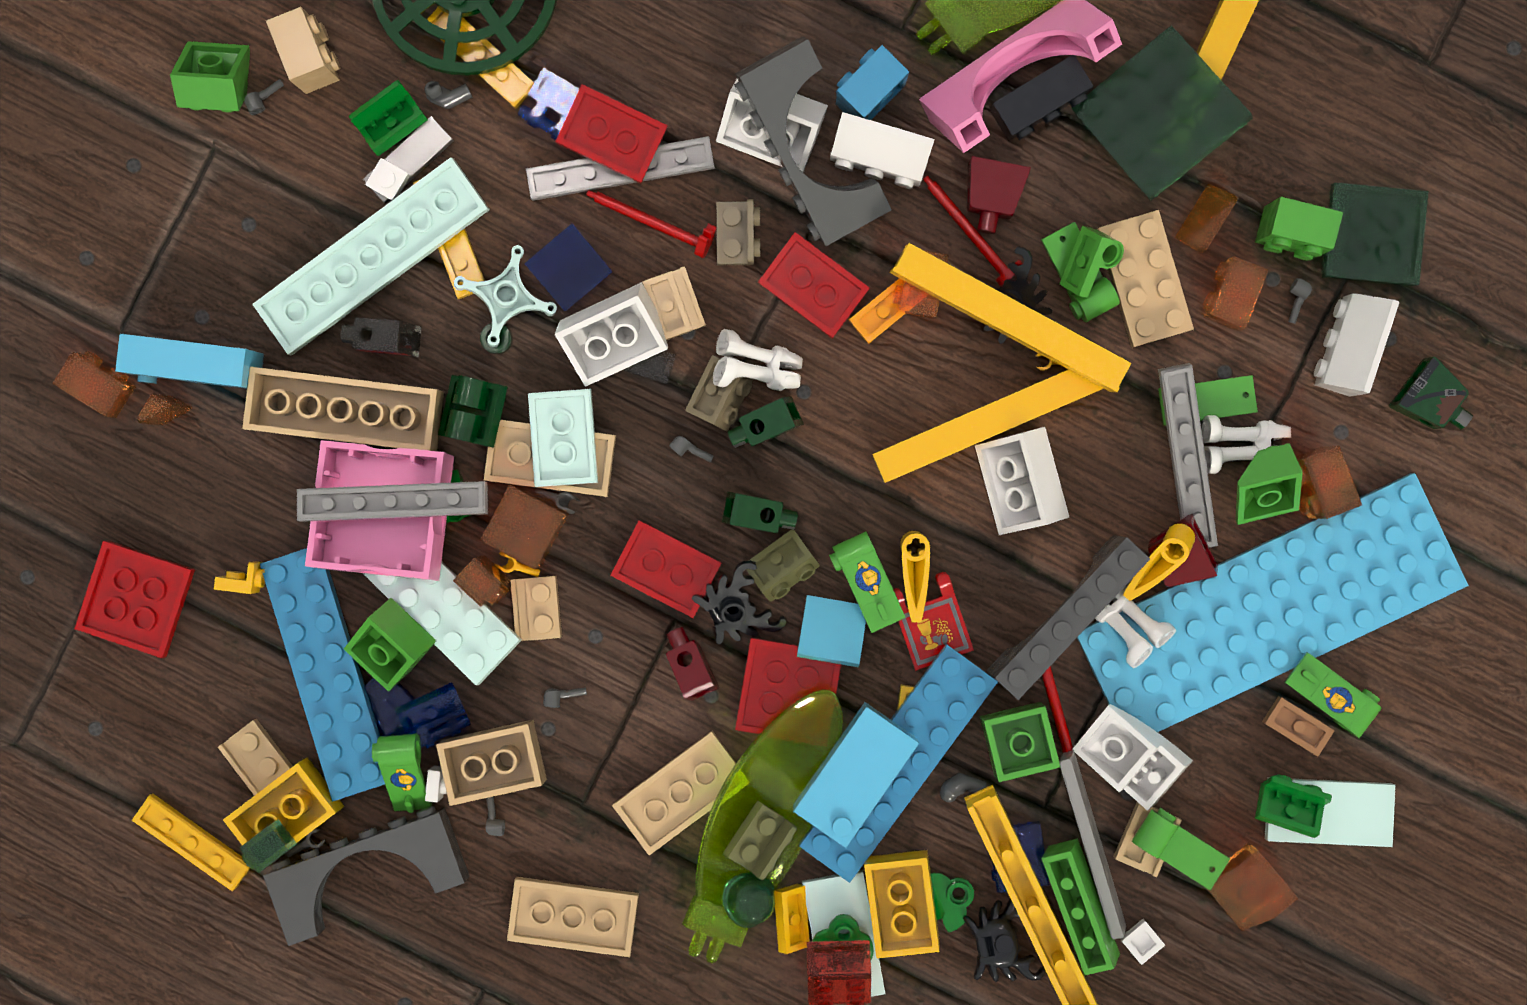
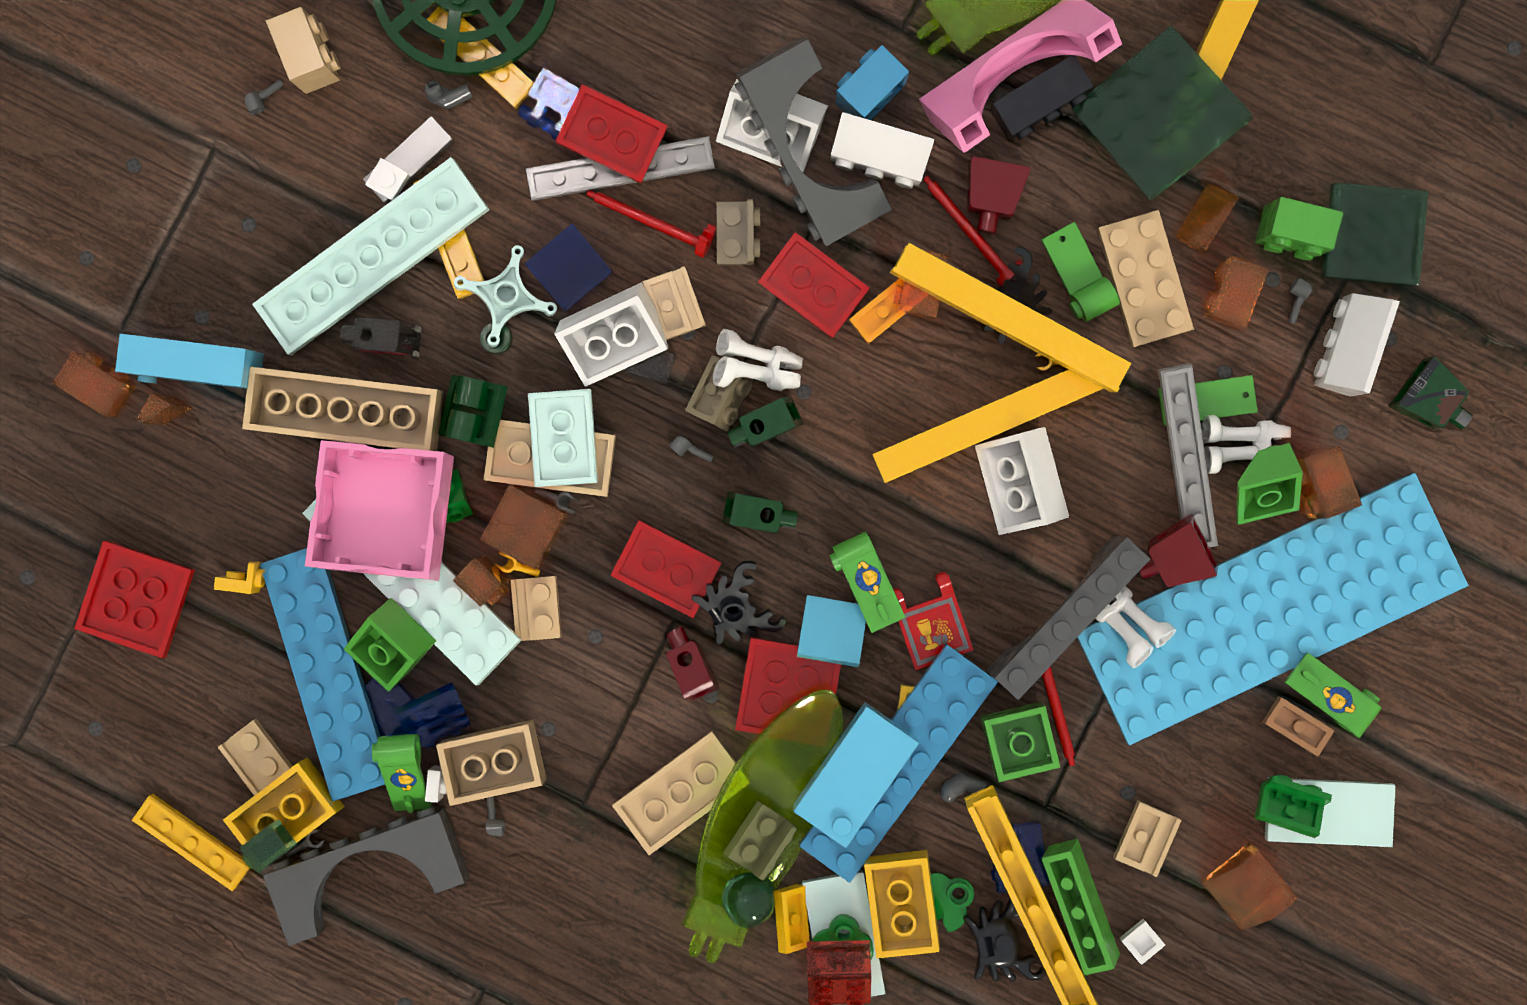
(211, 76): bright green slope -> none
(388, 117): green bracket -> none
(392, 501): light grey tile -> none
(553, 696): dark grey hand -> none
(572, 916): tan plate -> none
(782, 566): olive bracket -> none
(915, 573): yellow piece -> none
(1090, 253): bright green plate -> none
(1092, 845): light grey tile -> none
(1131, 756): white slope -> none
(1163, 560): yellow piece -> none
(1180, 848): bright green door -> none

